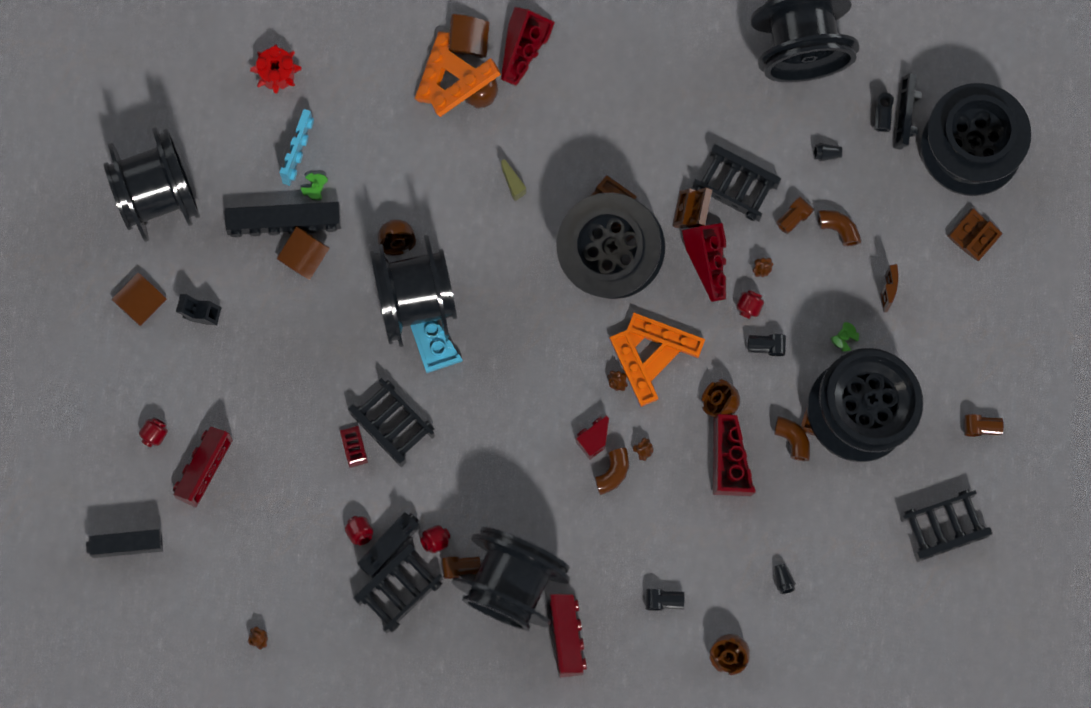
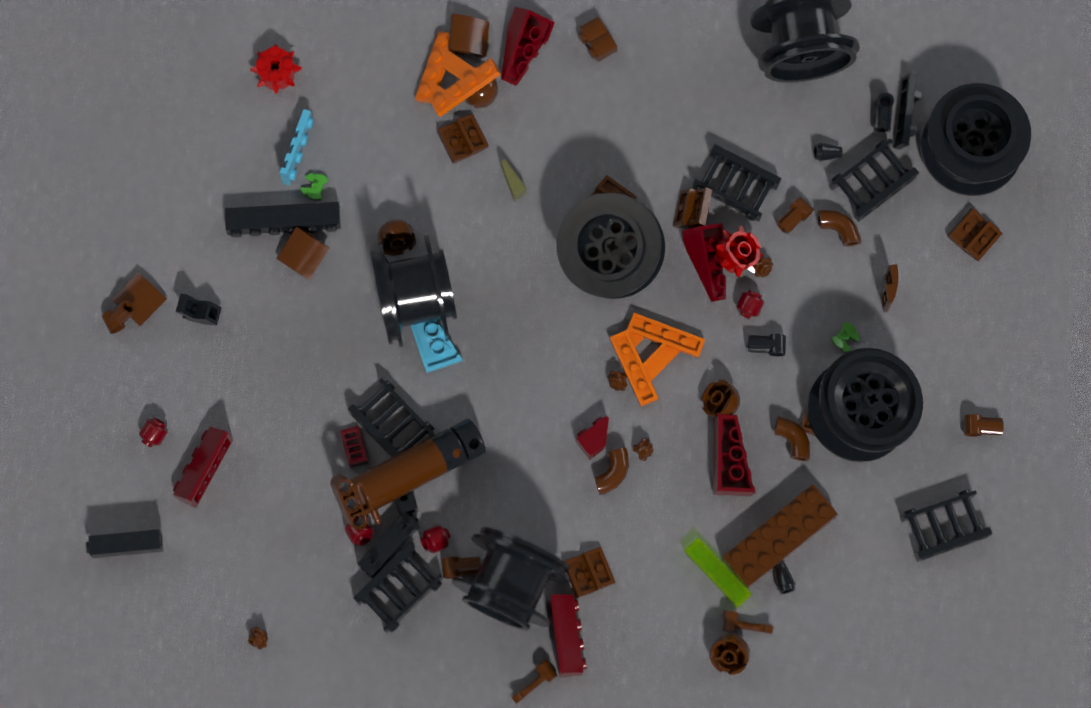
(115, 318): none -> reddish brown piece
(150, 184): black wheel -> none
(406, 472): none -> reddish brown piece
(406, 504): none -> black brick
(462, 138): none -> reddish brown slope
(546, 673): none -> reddish brown brick
(589, 572): none -> reddish brown slope
(597, 39): none -> reddish brown brick
(659, 599): black piece -> none
(717, 573): none -> clear neon green plate
(731, 622): none -> reddish brown brick
(739, 251): none -> red brick
(779, 536): none -> reddish brown brick
(877, 198): none -> black fence

